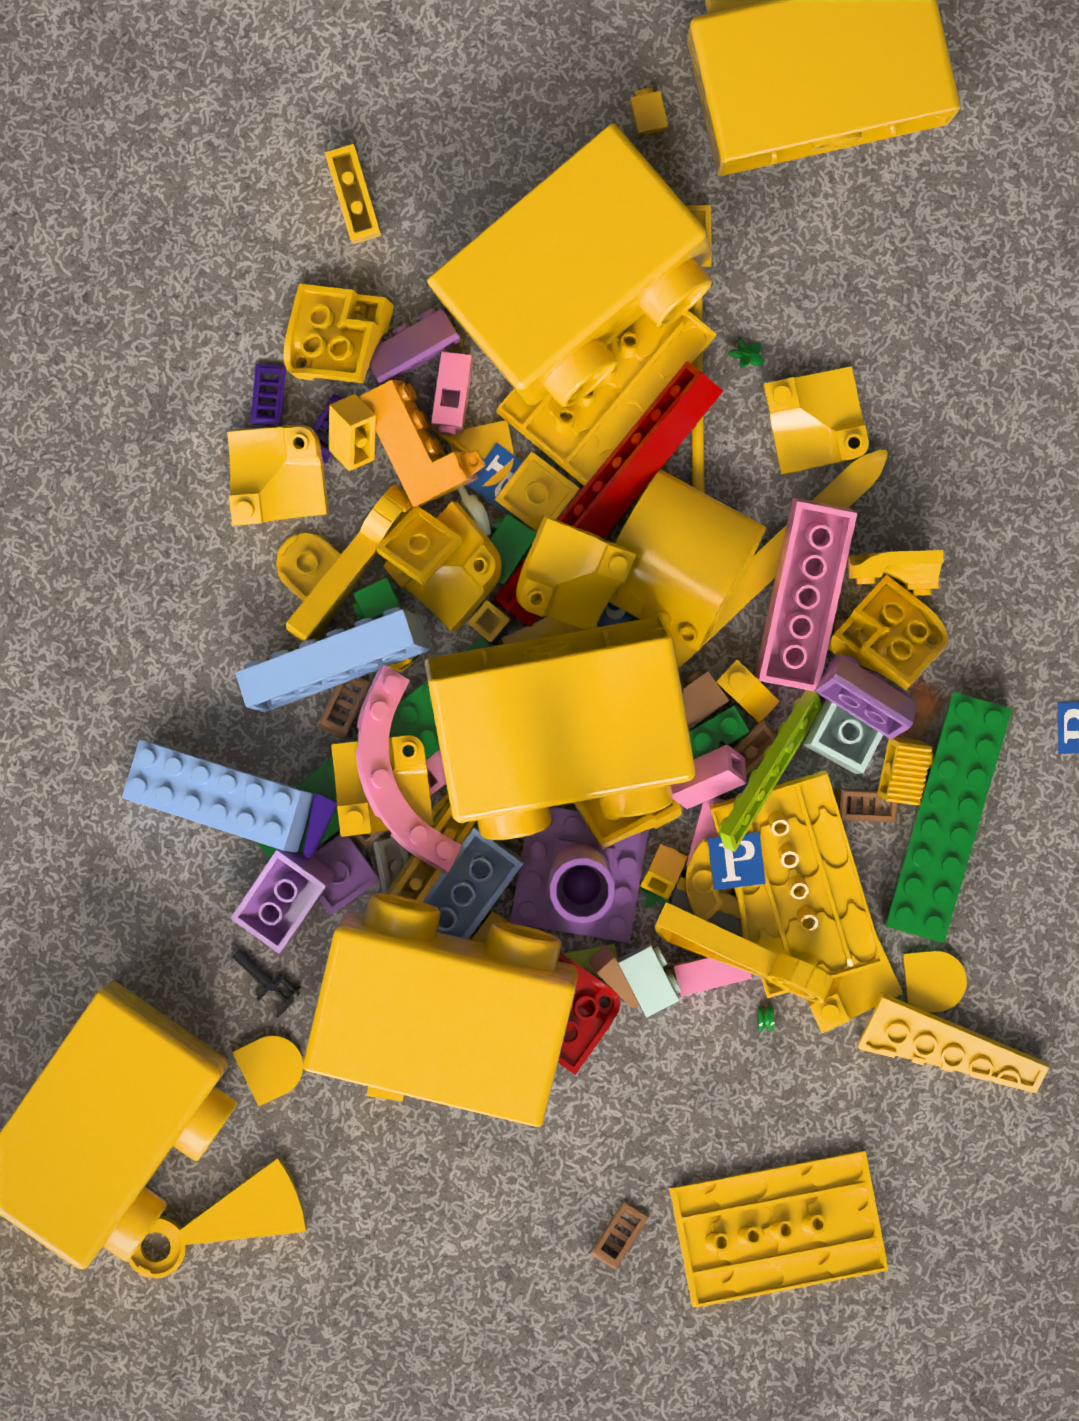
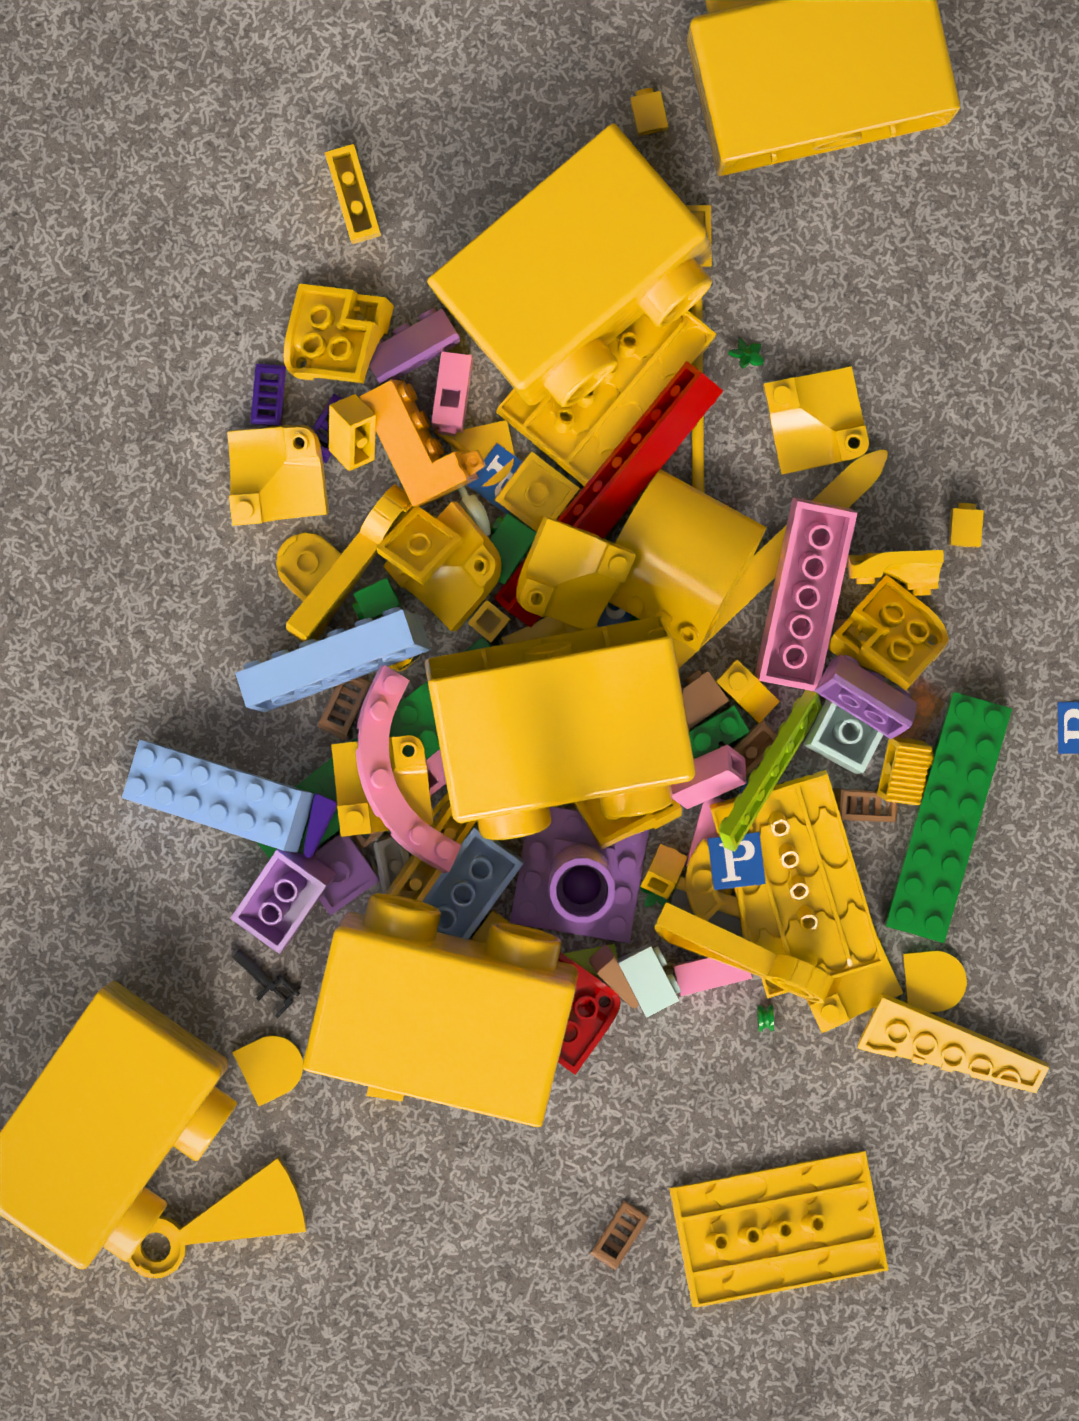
(965, 526): none -> yellow brick

